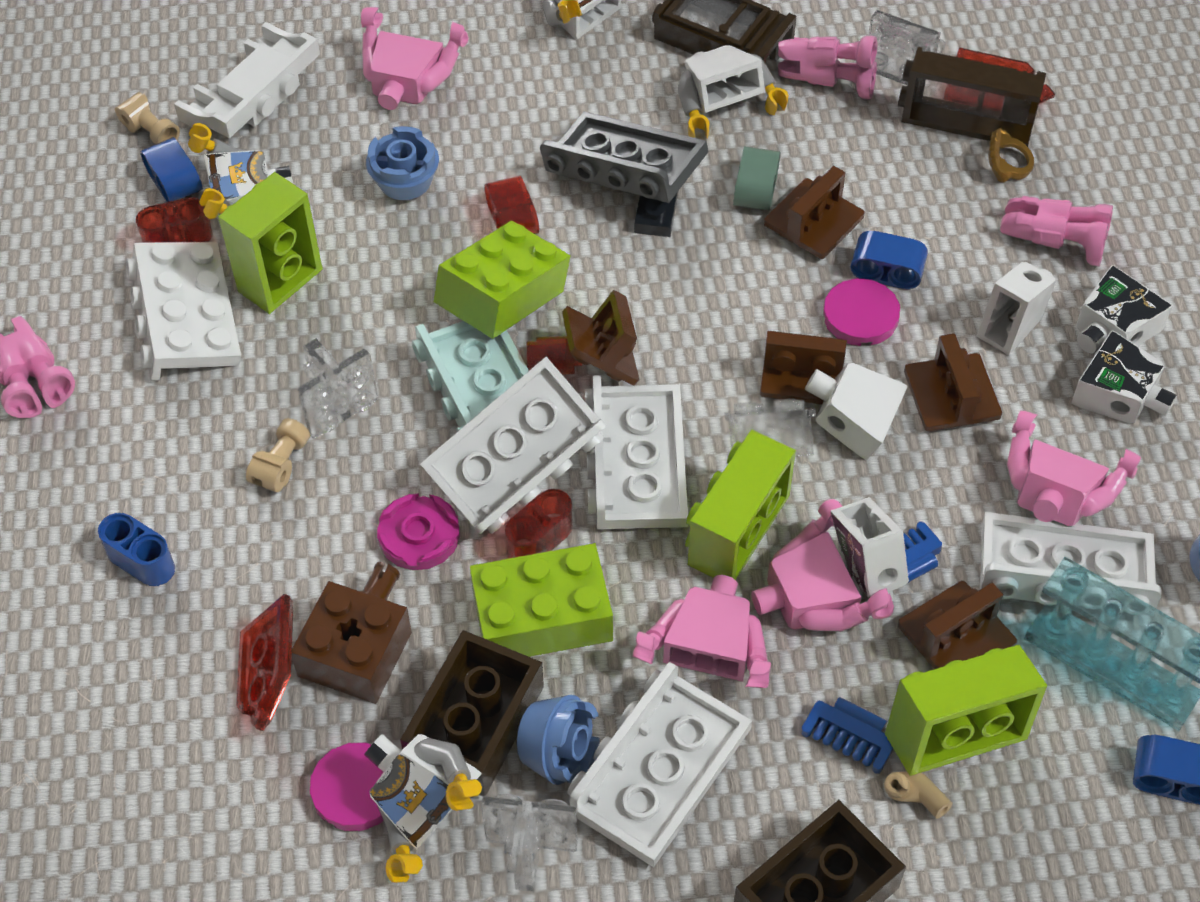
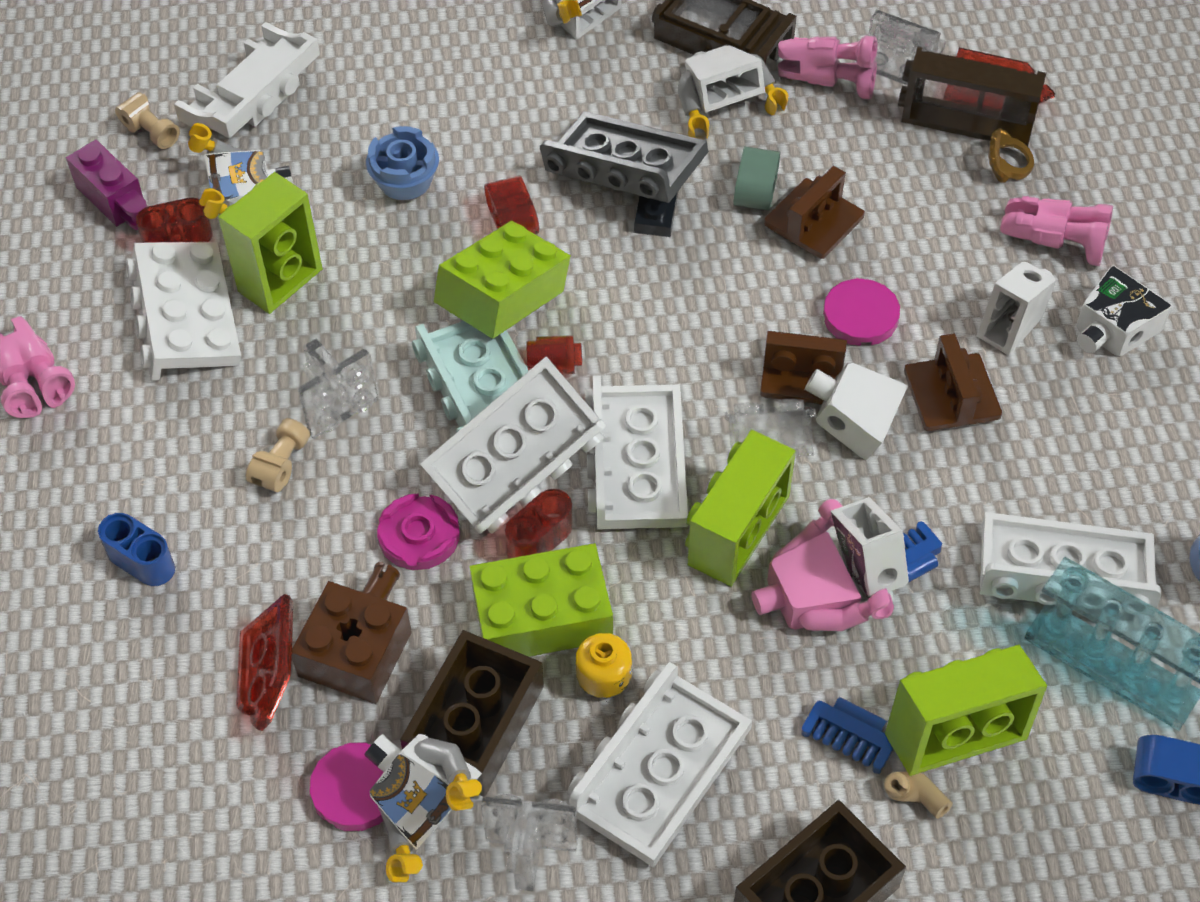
(106, 183): none -> magenta brick
(171, 170): blue beam -> none
(404, 65): bright pink torso -> none
(558, 738): medium blue cone -> none
(603, 665): none -> yellow head
(605, 338): reddish brown bracket -> none
(710, 635): bright pink torso -> none
(889, 259): blue beam -> none
(957, 625): reddish brown bracket -> none
(1058, 482): bright pink torso -> none
(1122, 382): torso -> none

